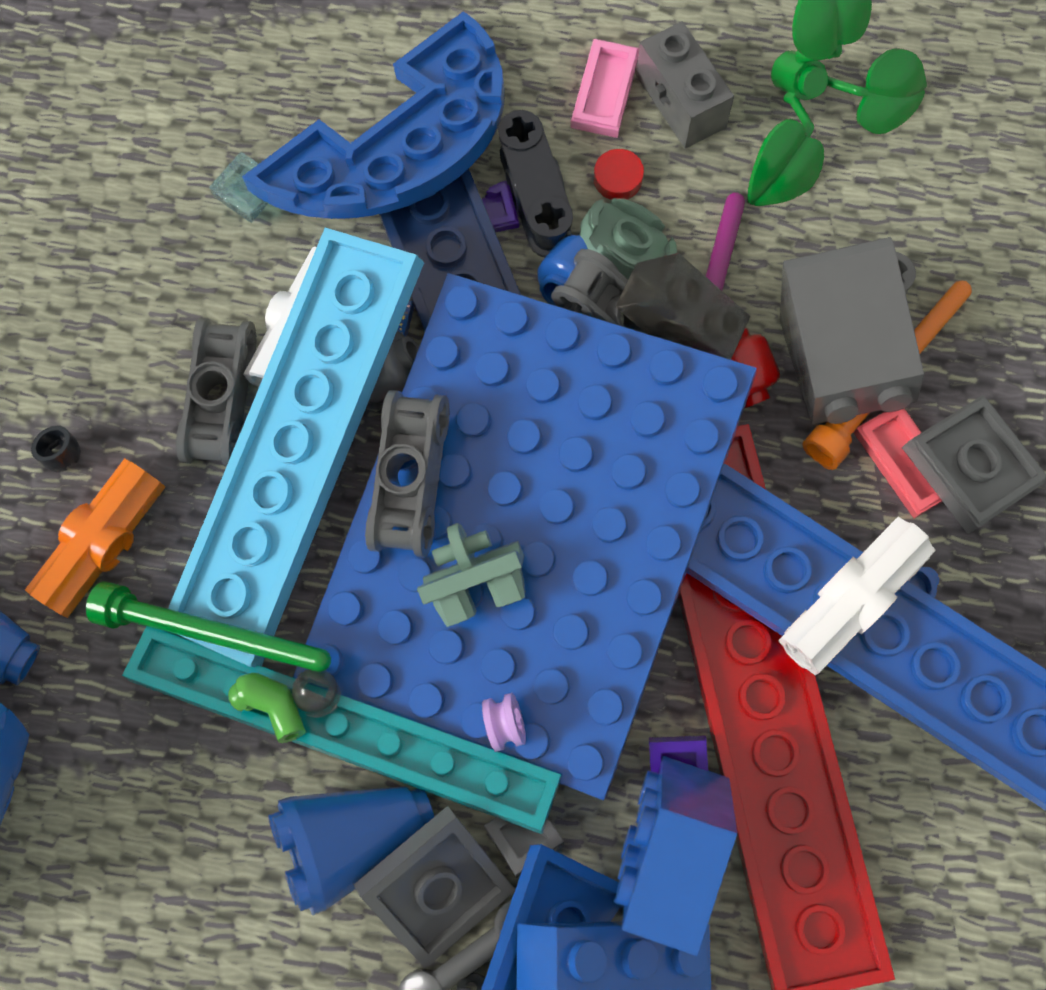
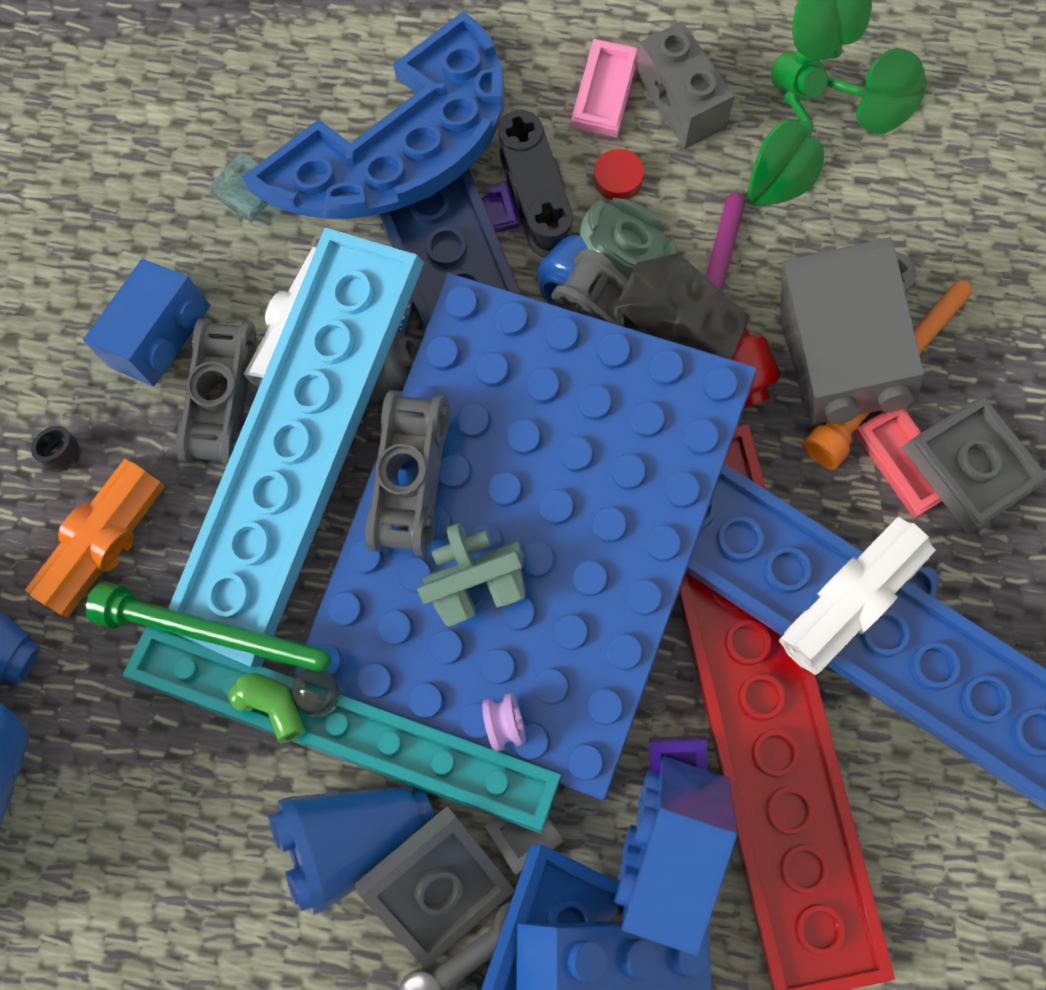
(147, 322): none -> blue brick

